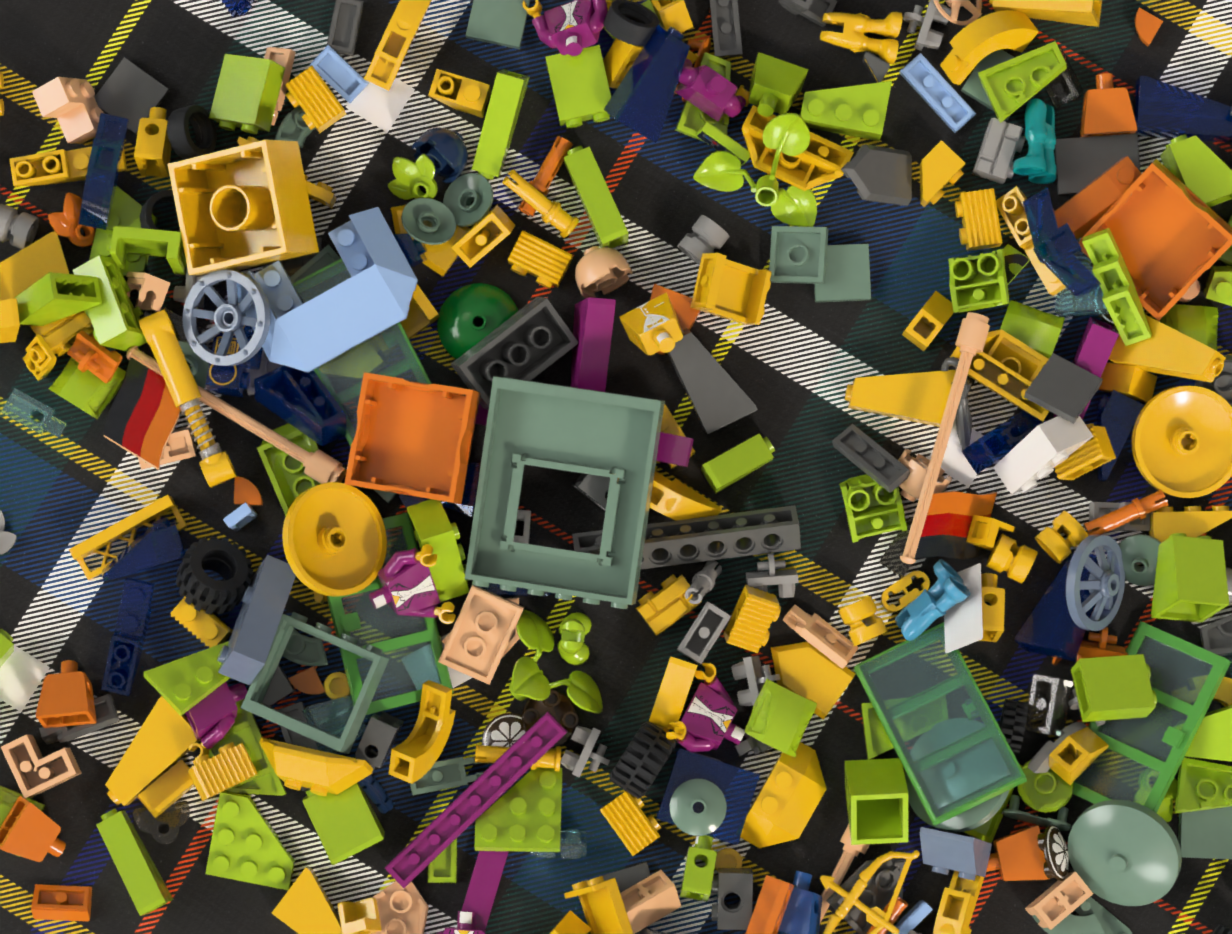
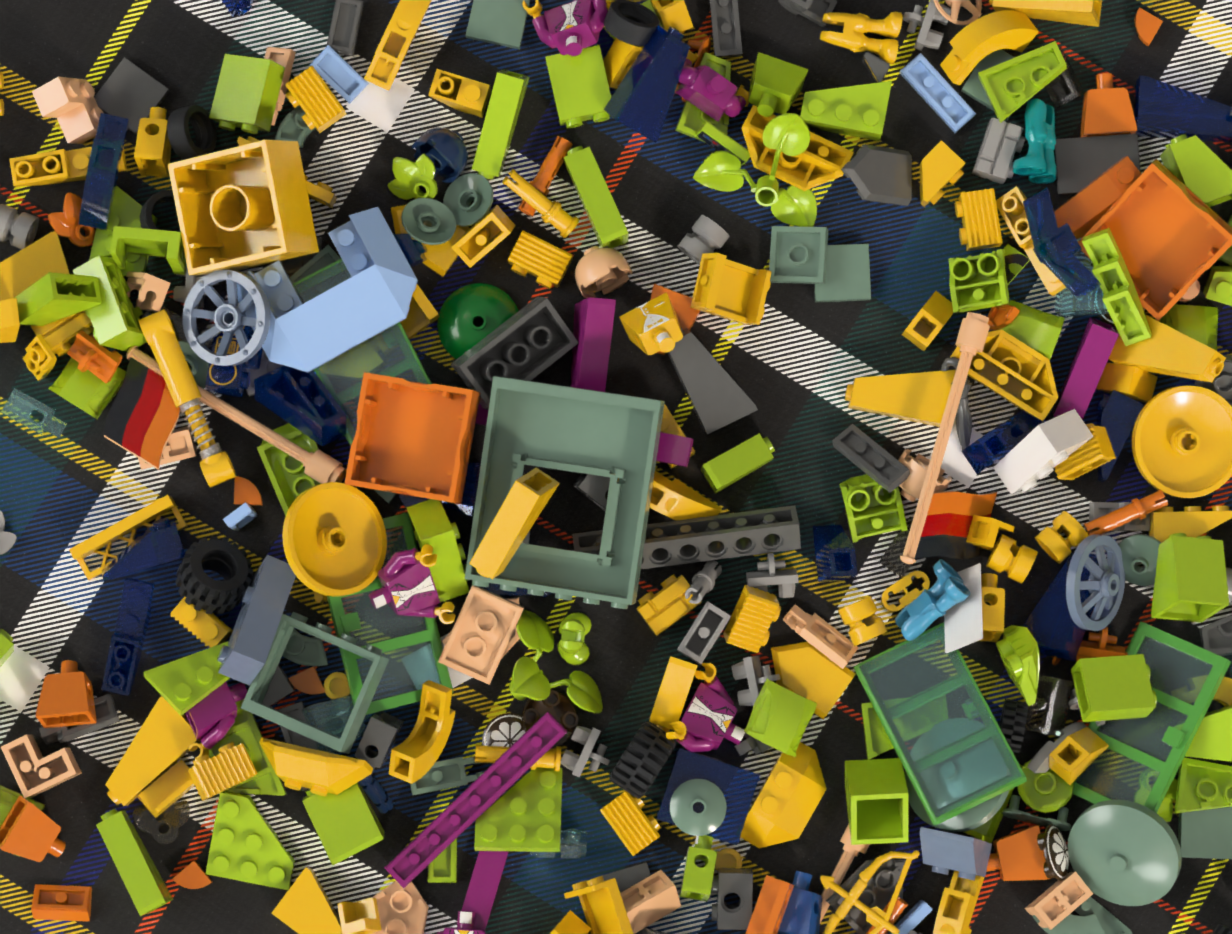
(192, 877): none -> orange tile
(513, 522): none -> yellow slope
(834, 554): none -> slope
(1000, 315): none -> orange tile
(1021, 659): none -> lime slope
(1063, 388): dark grey tile -> none

